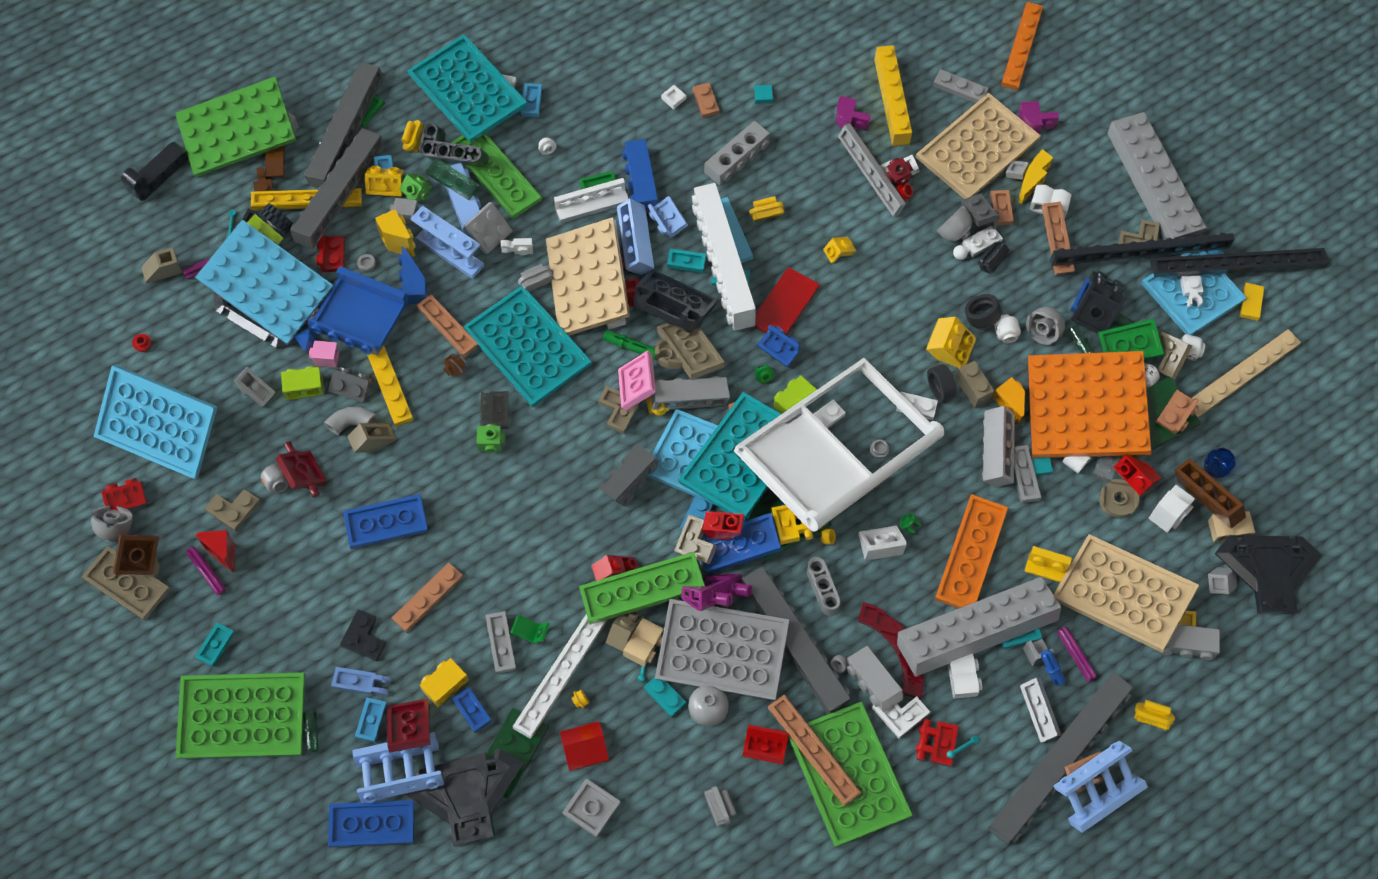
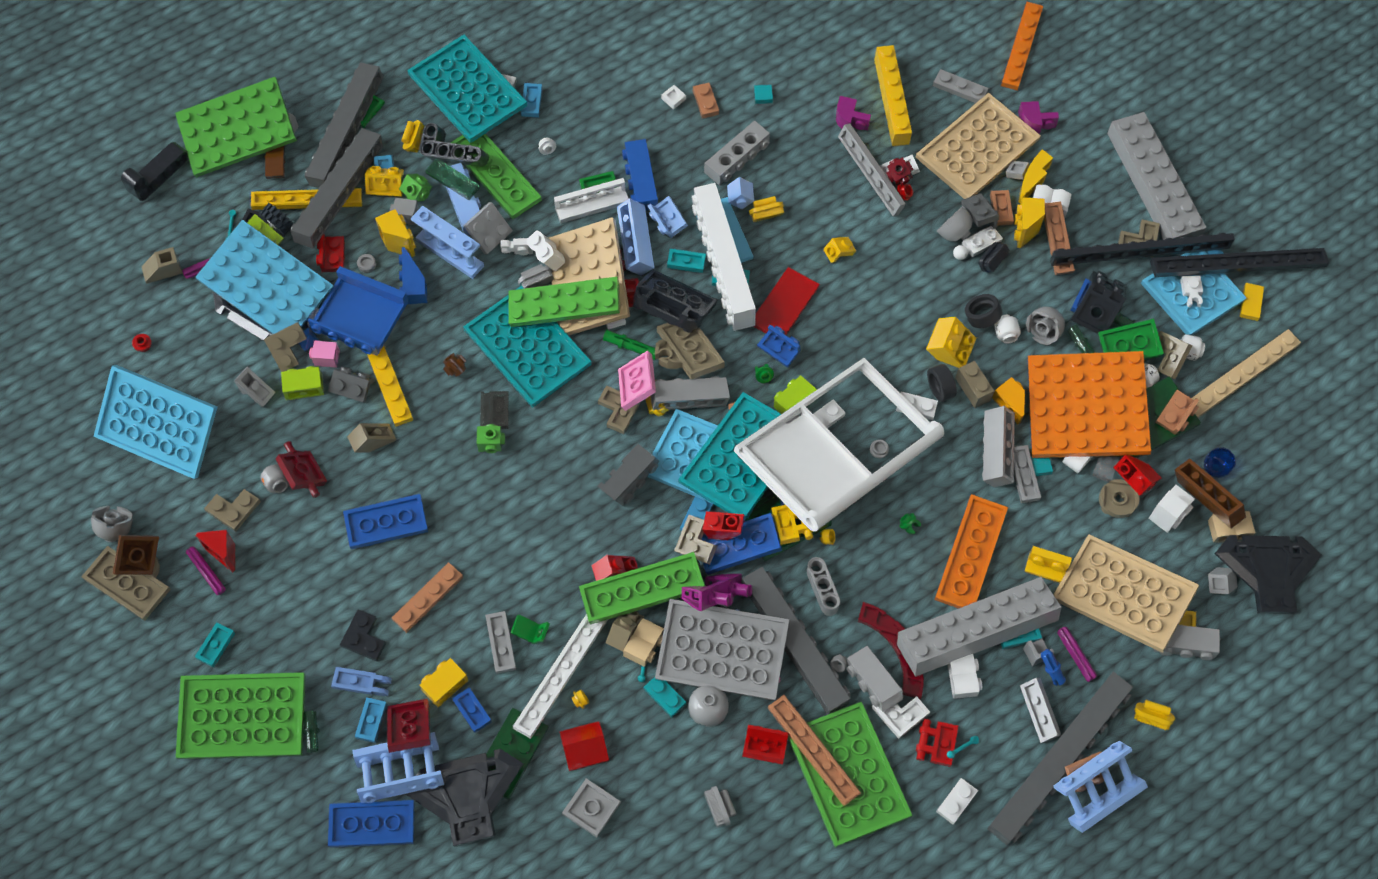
(124, 496): red bracket -> none
(263, 184): reddish brown plate -> none
(281, 344): none -> dark tan plate
(349, 416): light grey cylinder -> none
(447, 326): nougat plate -> none
(546, 250): none -> white brick
(564, 301): none -> bright green plate
(740, 193): none -> light blue brick
(882, 543): white slope -> none
(957, 801): none -> white plate
(1028, 219): none -> yellow slope

